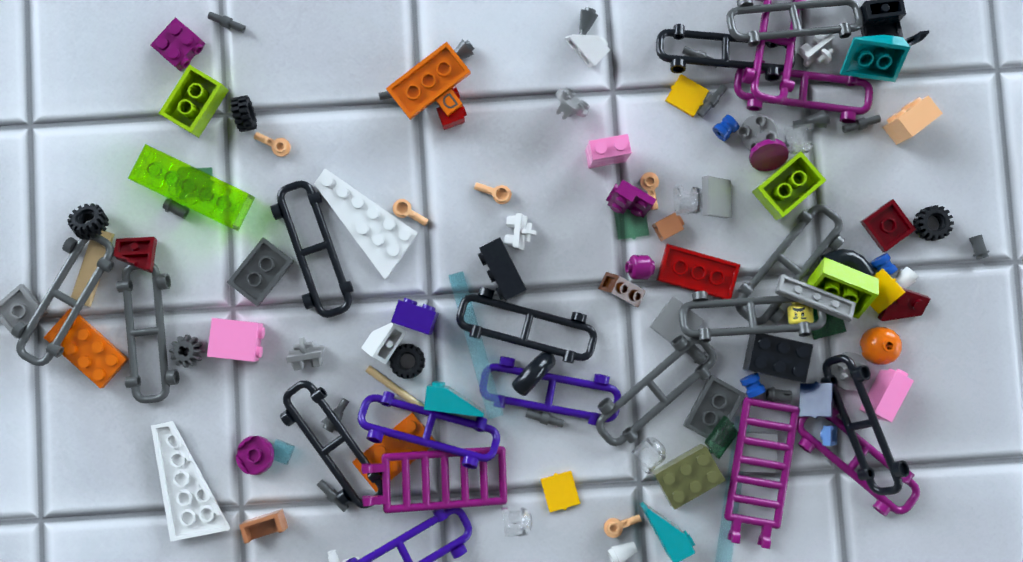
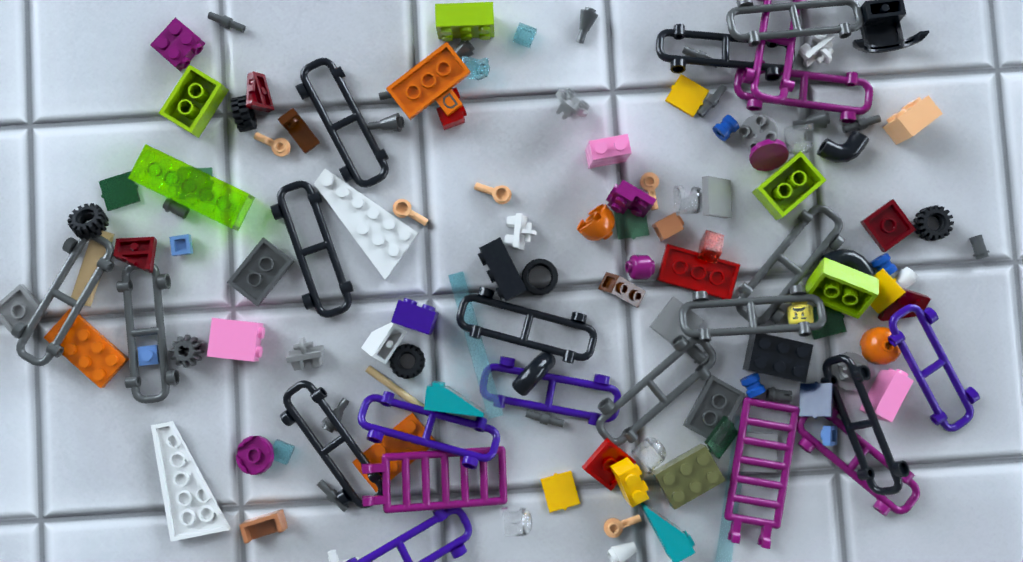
(119, 191): none -> clear green piece
(148, 355): none -> medium blue plate
(181, 245): none -> medium blue plate
(257, 93): none -> dark red wing
(299, 130): none -> reddish brown bracket
(349, 171): none -> black bar
(393, 123): none -> dark grey cone
(464, 21): none -> lime brick
(478, 68): none -> clear light blue bracket
(524, 35): none -> clear light blue tile
(554, 276): none -> black tyre
(589, 47): white slope -> none
(598, 224): none -> orange cylinder
(600, 461): none -> red tile
(629, 482): none -> yellow brick
(710, 246): none -> clear red brick
(815, 298): light grey tile -> none
(843, 152): none -> black cylinder
(875, 57): teal slope -> none
(967, 396): none -> dark purple bar

